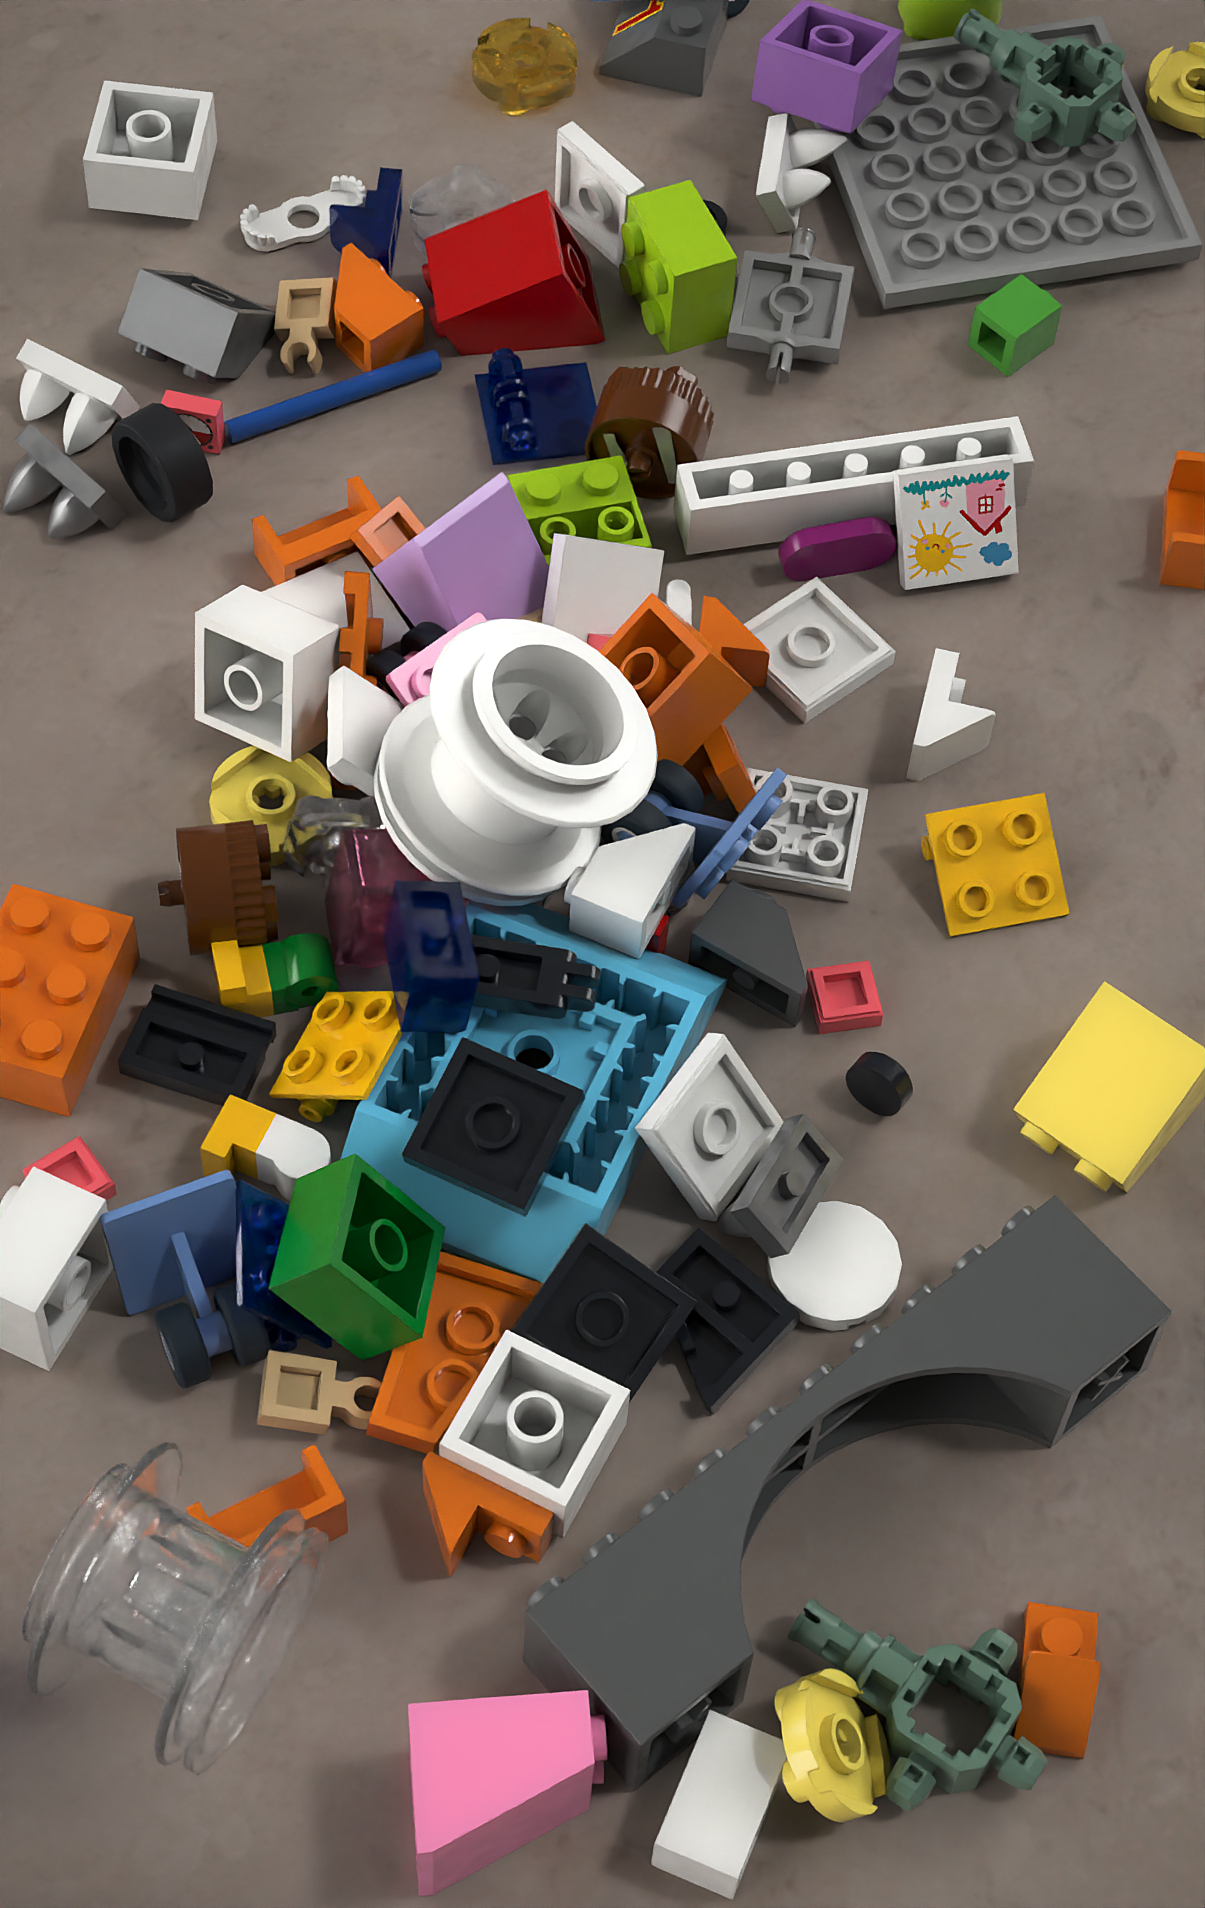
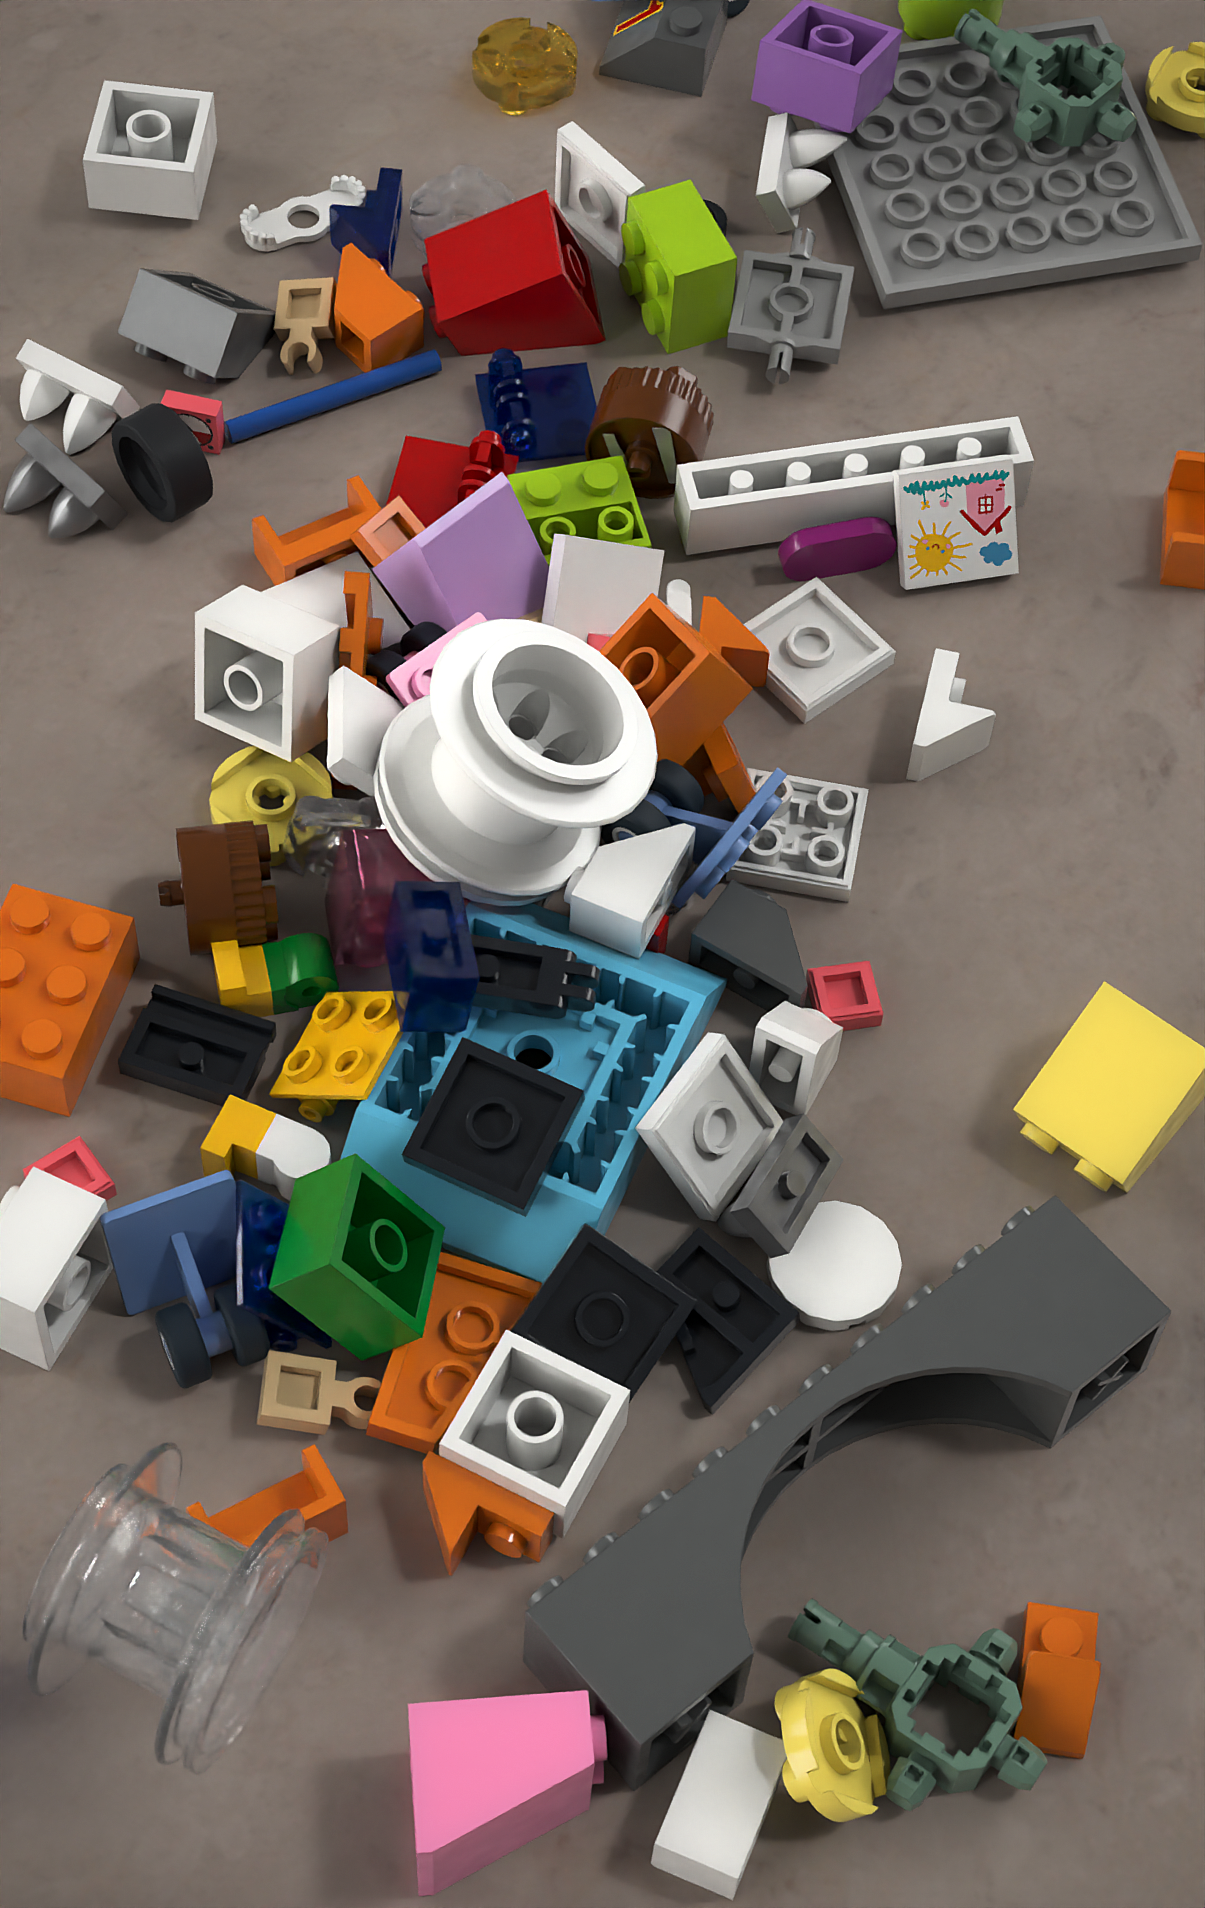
(440, 475): none -> red hinge
(794, 1055): none -> white slope
(879, 1083): black tile -> none
(995, 864): yellow hinge -> none
(1014, 325): bright green brick -> none

